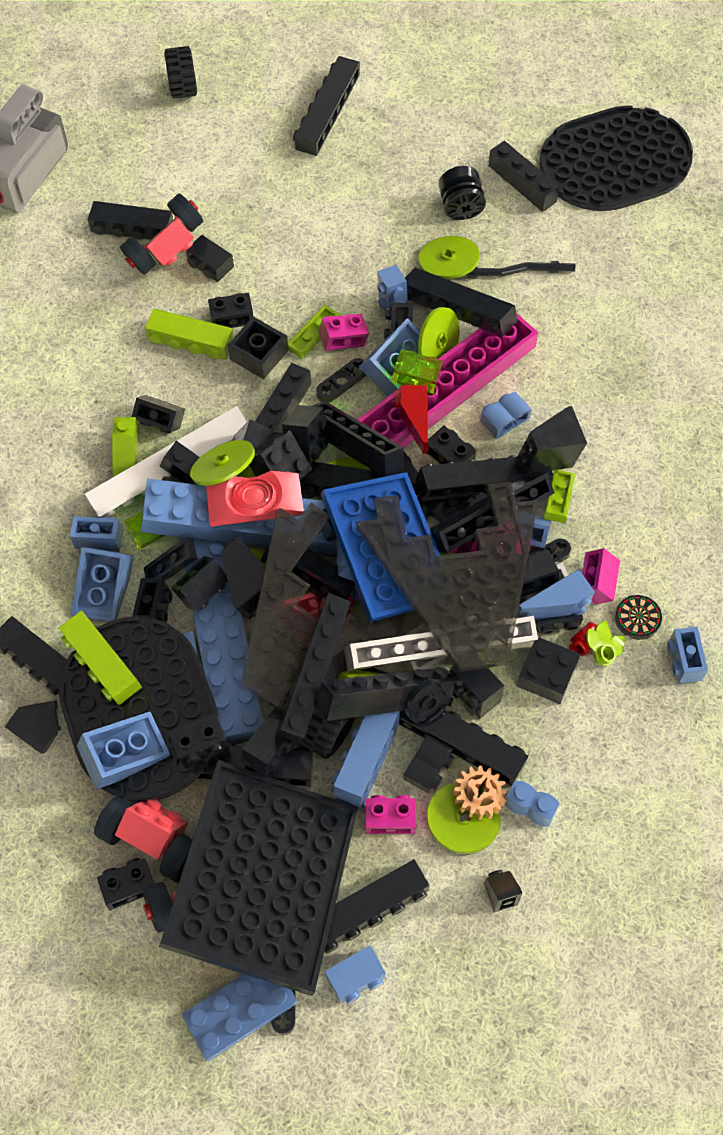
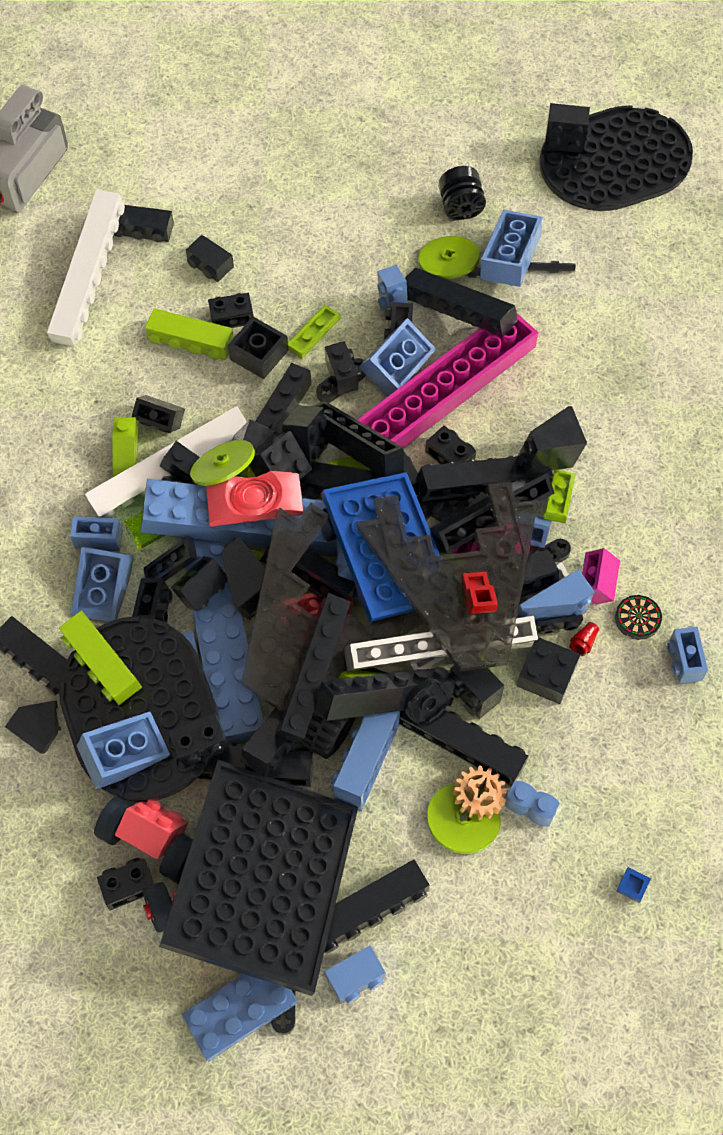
(85, 268): none -> white brick
(168, 241): brick -> none
(180, 72): black tyre -> none
(326, 106): black brick -> none
(341, 367): none -> black brick
(343, 332): dark pink brick -> none
(390, 815): dark pink brick -> none
(414, 412): red slope -> none
(417, 370): clear neon green brick -> none
(428, 764): black brick -> none
(439, 333): lime piece -> none
(479, 593): none -> red brick
(502, 890): black slope -> none
(505, 414): medium blue brick -> none
(511, 248): none -> medium blue brick
(523, 176): black brick -> none
(566, 127): none -> black brick
(603, 645): lime plate -> none
(633, 885): none -> blue plate

